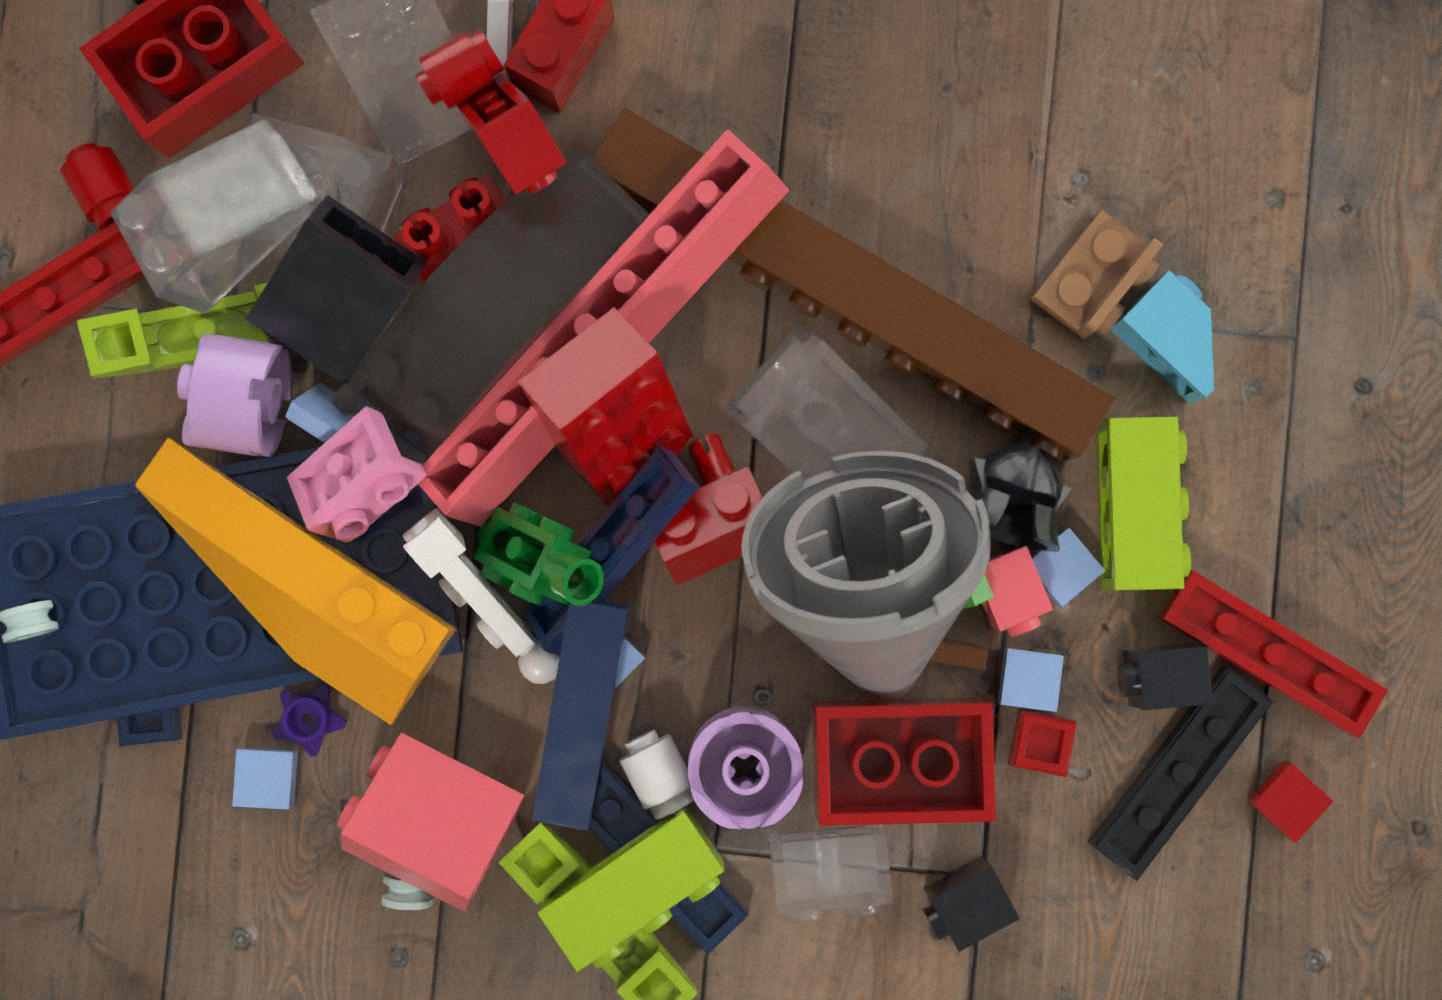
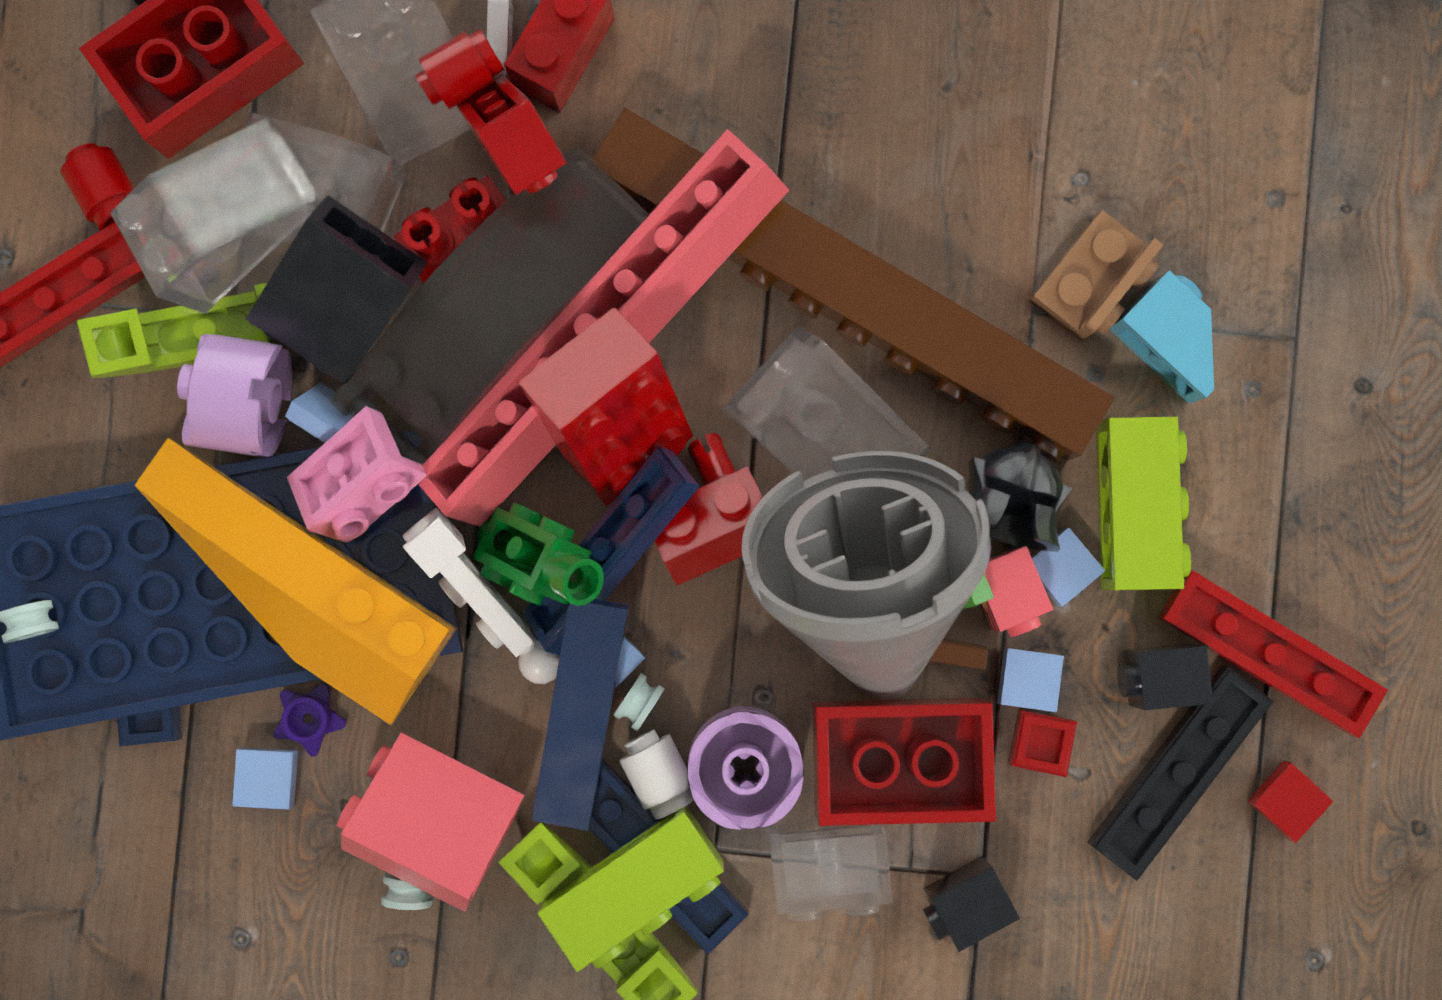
(639, 702): none -> light aqua bush

